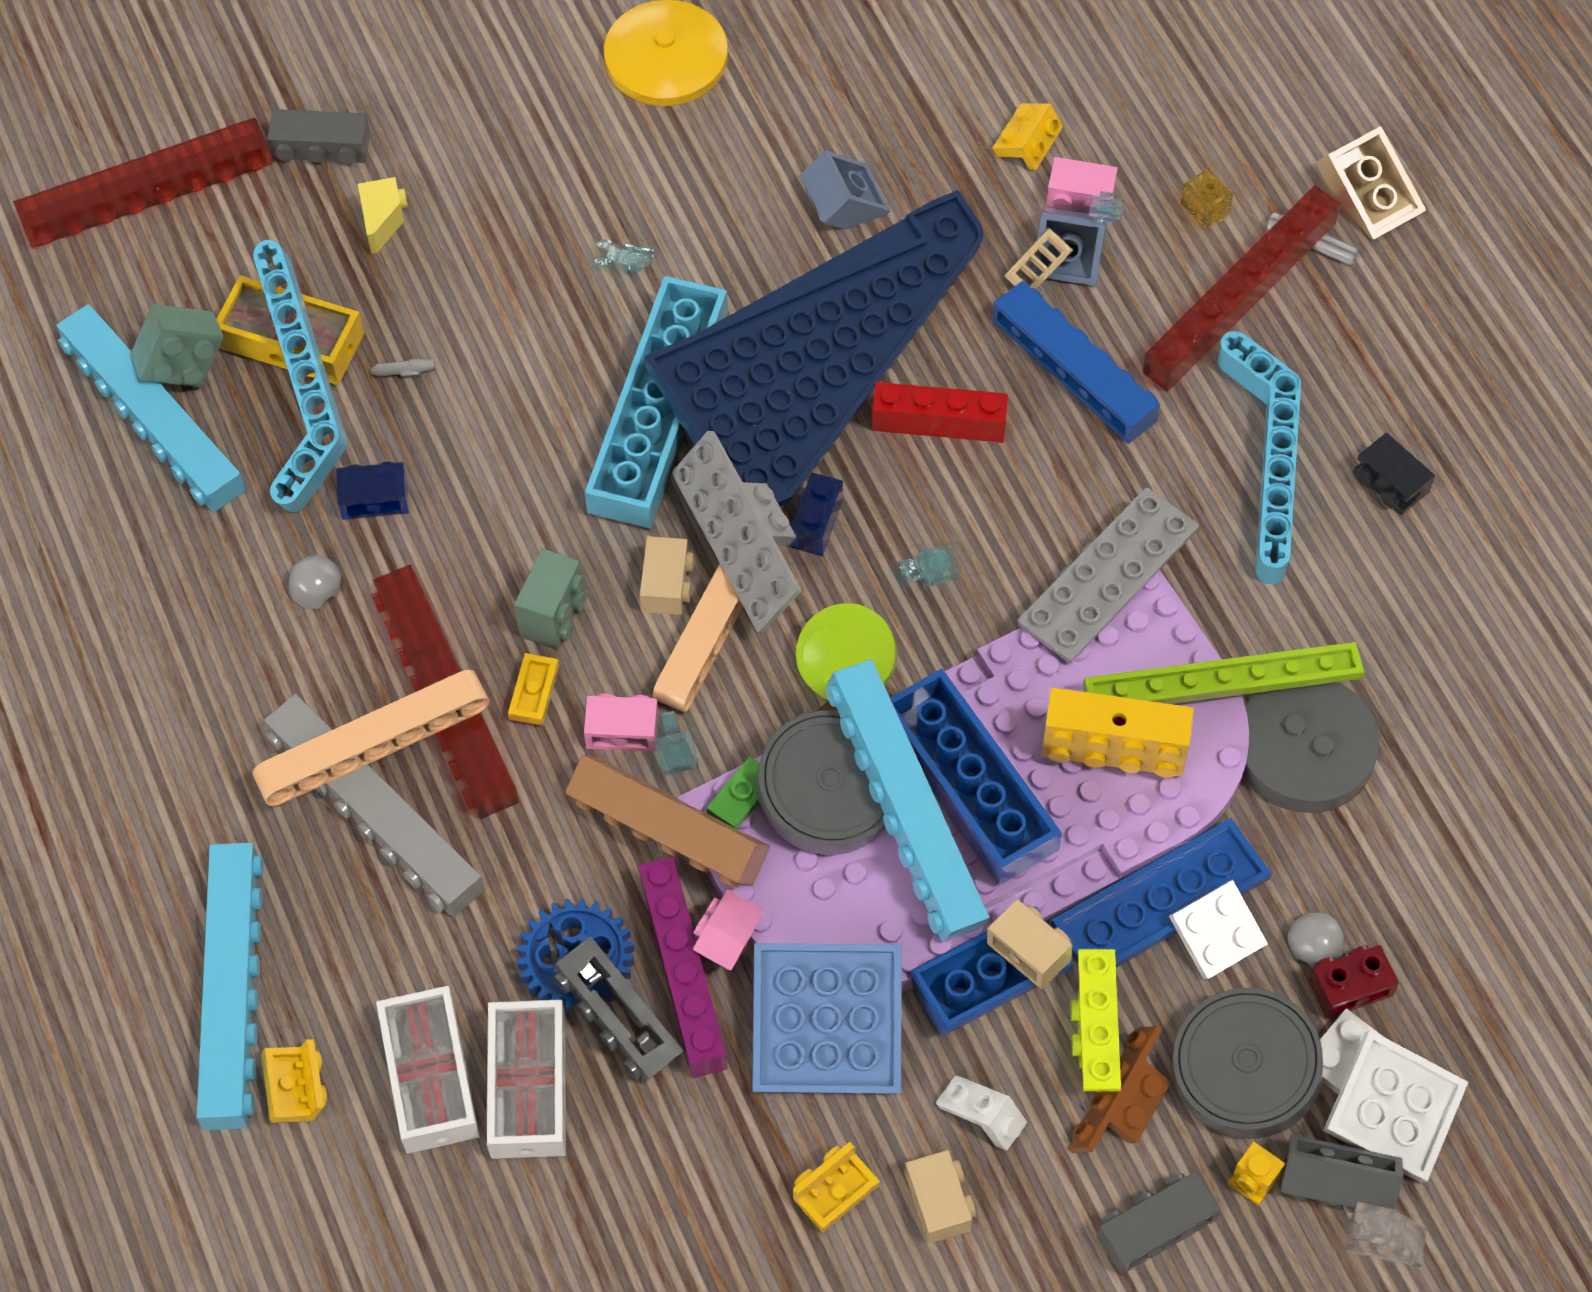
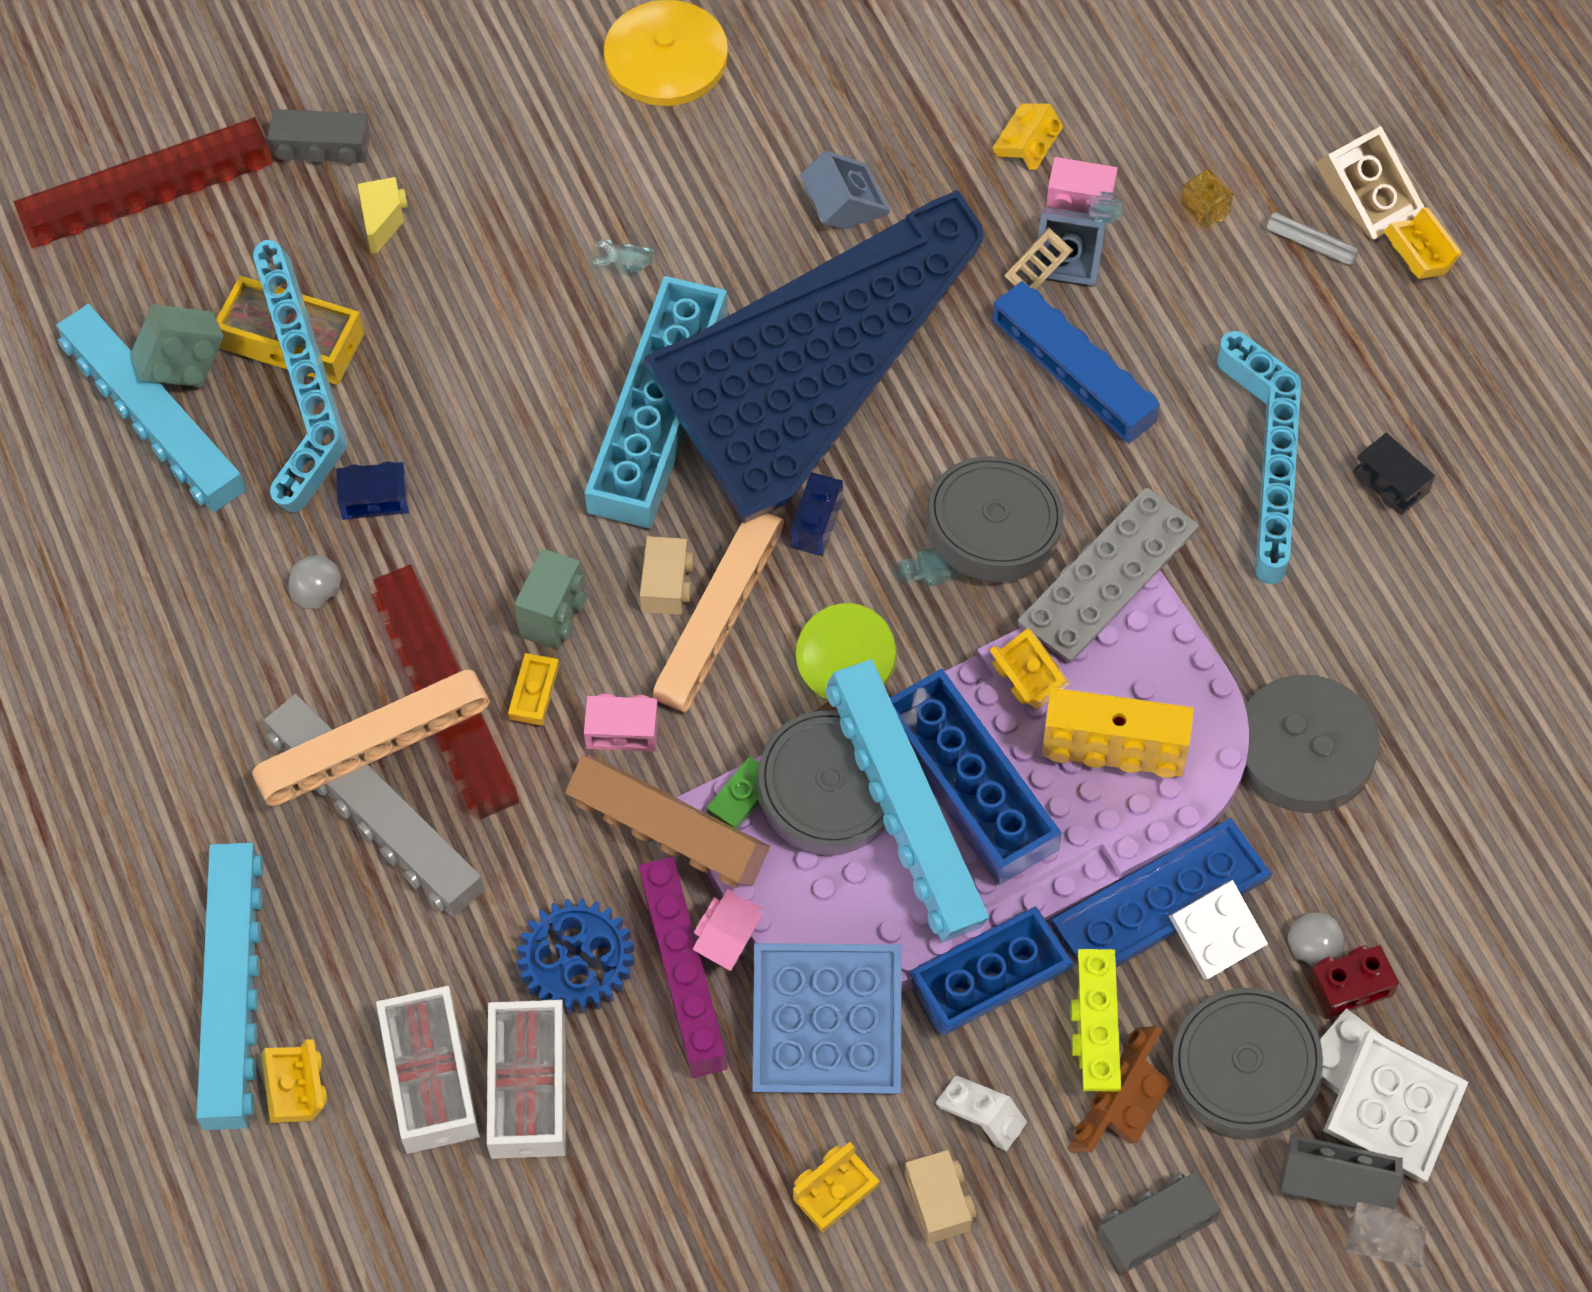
(405, 369): light grey piece -> none
(613, 1031): dark grey brick -> none
(676, 748): clear light blue plate -> none
(742, 528): light grey bracket -> none
(939, 412): red brick -> none
(994, 518): none -> dark grey brick
(1029, 669): none -> yellow bracket
(1030, 943): tan brick -> none
(1233, 675): lime plate -> none
(1240, 288): clear red brick -> none
(1256, 1173): yellow brick -> none
(1424, 244): none -> yellow bracket

